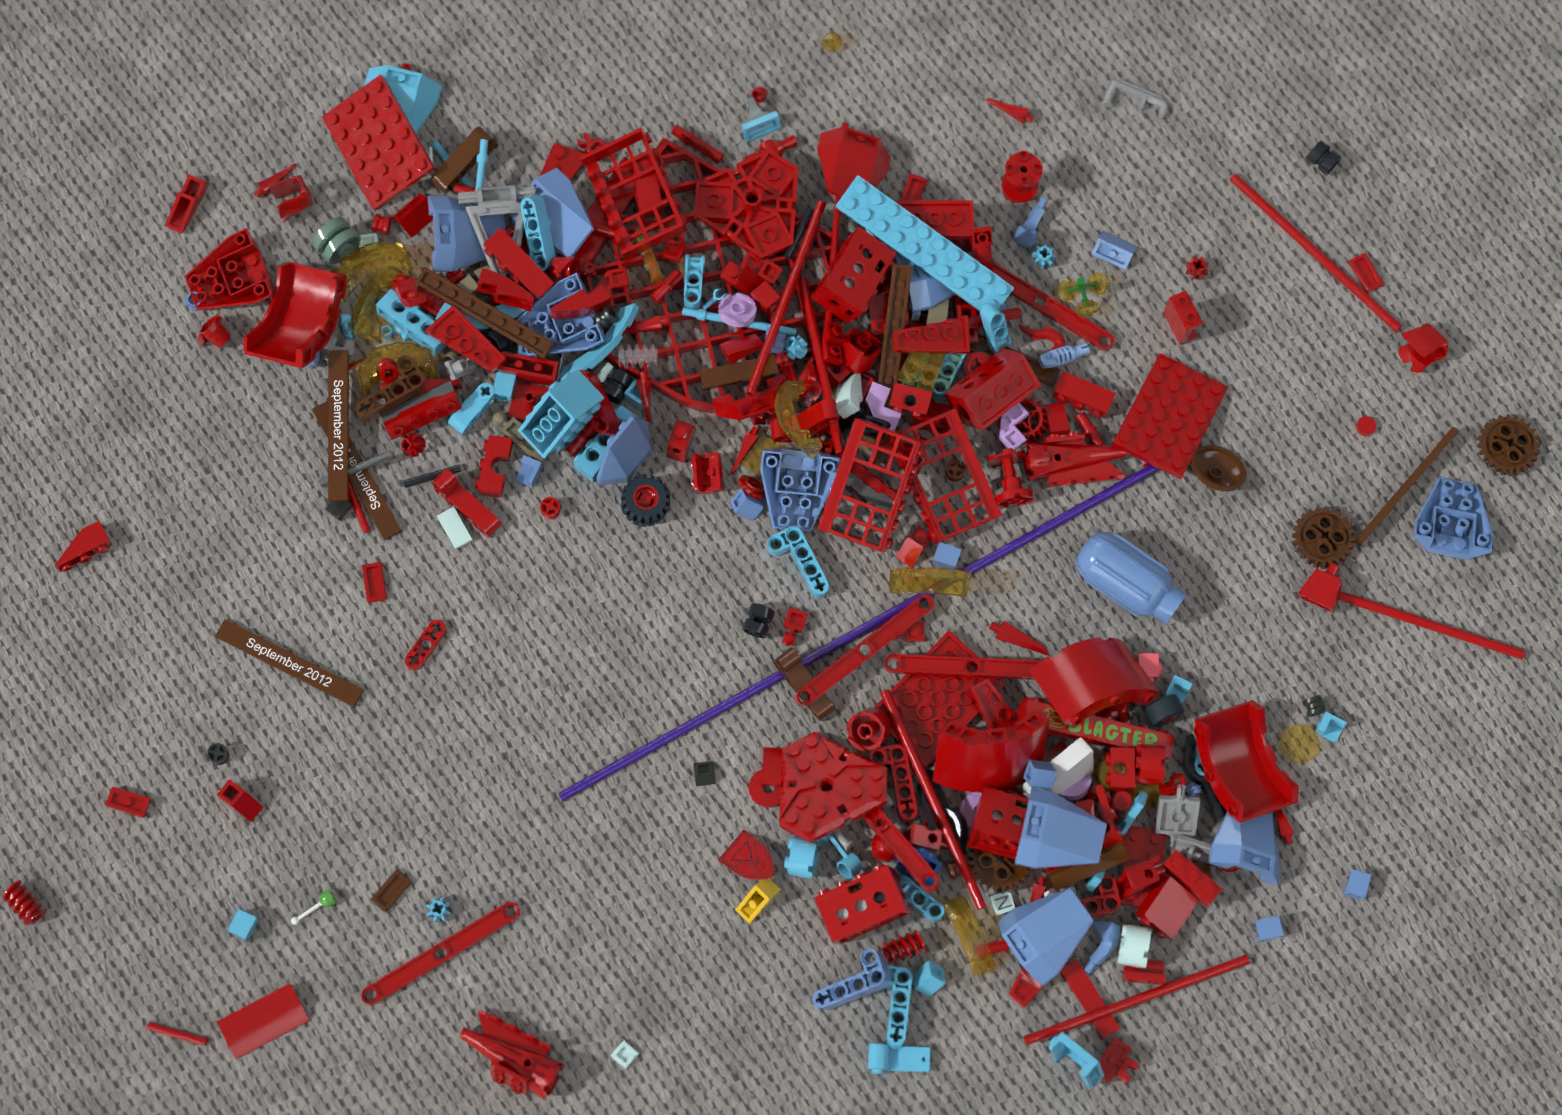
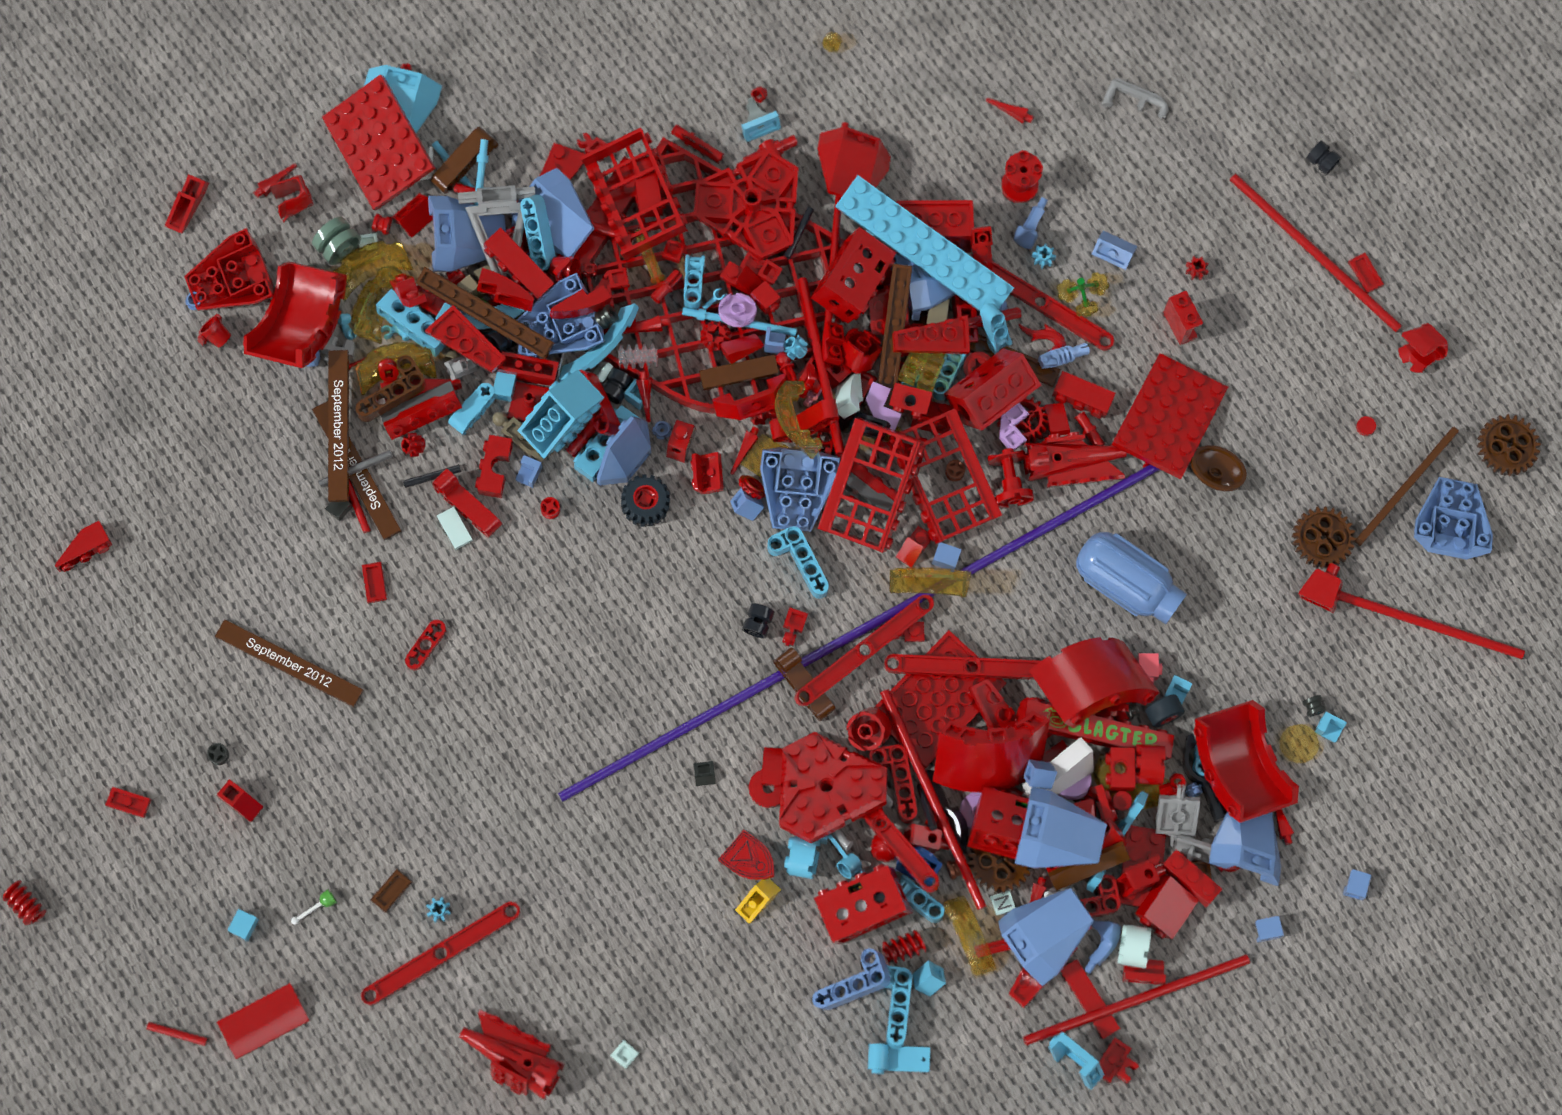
(662, 425): none -> medium blue plate
(707, 338): none -> red gear
(785, 299): red piece -> none
(914, 188): red tile -> none
(1014, 636): red bar -> none

